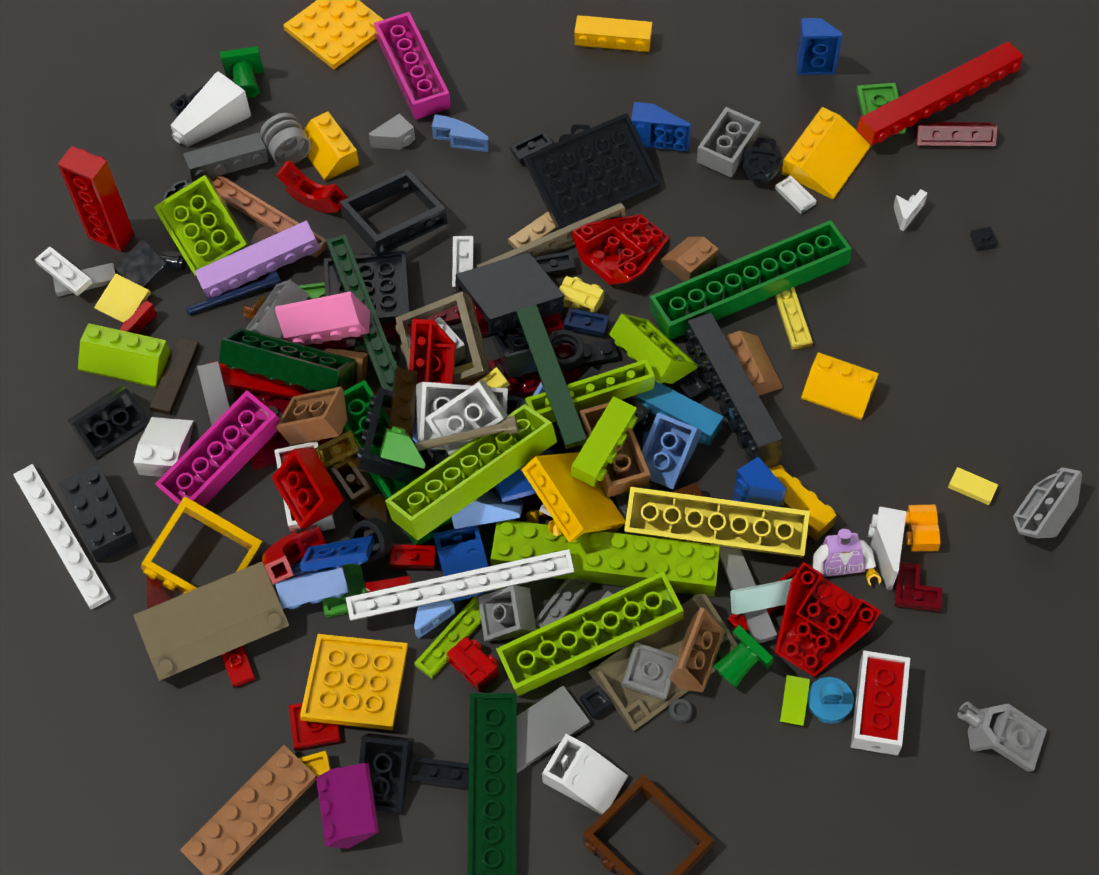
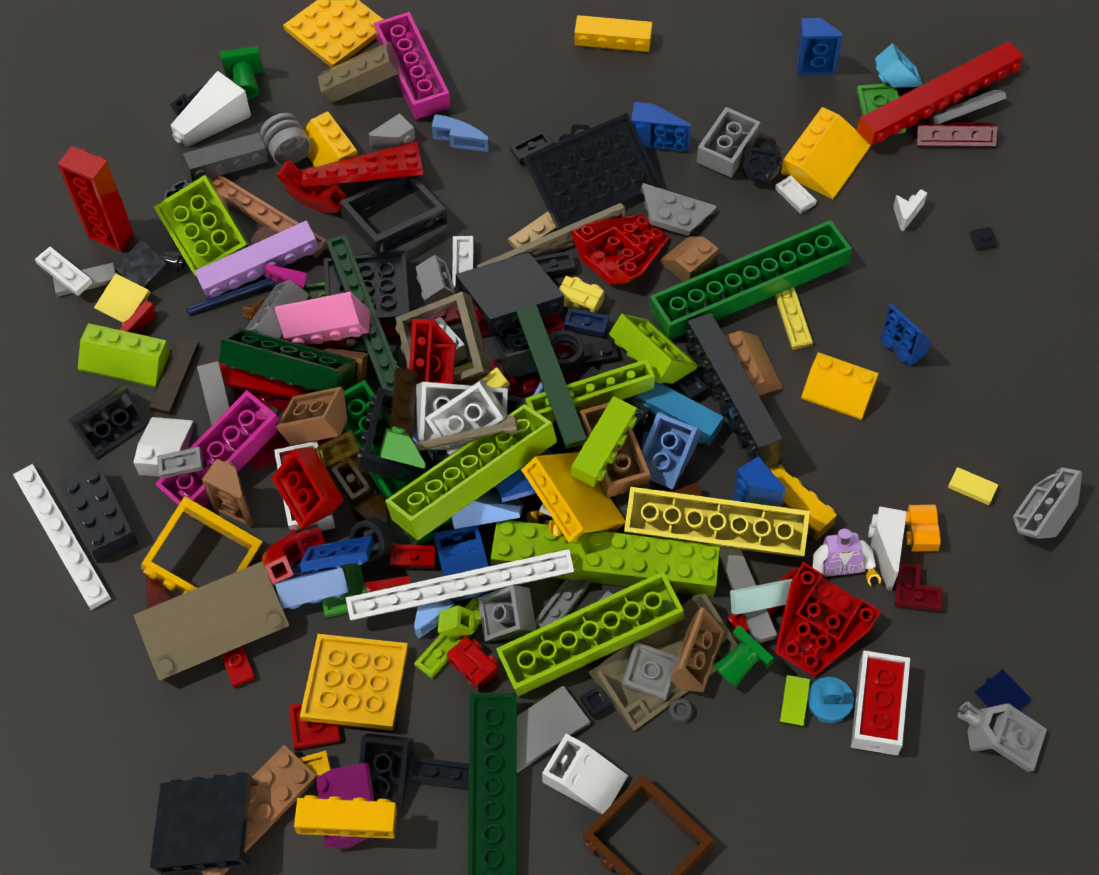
(180, 462): none -> light grey plate
(202, 824): none -> black panel
(227, 492): none -> medium nougat slope
(281, 275): none -> dark pink slope
(345, 817): none -> yellow brick
(359, 73): none -> dark tan slope
(382, 164): none -> red wing
(434, 279): none -> light grey brick
(456, 622): none -> lime brick
(674, 210): none -> light grey wing
(897, 69): none -> medium azure slope
(903, 337): none -> blue slope
(967, 106): none -> light grey tile
(1002, 690): none -> clear blue piece

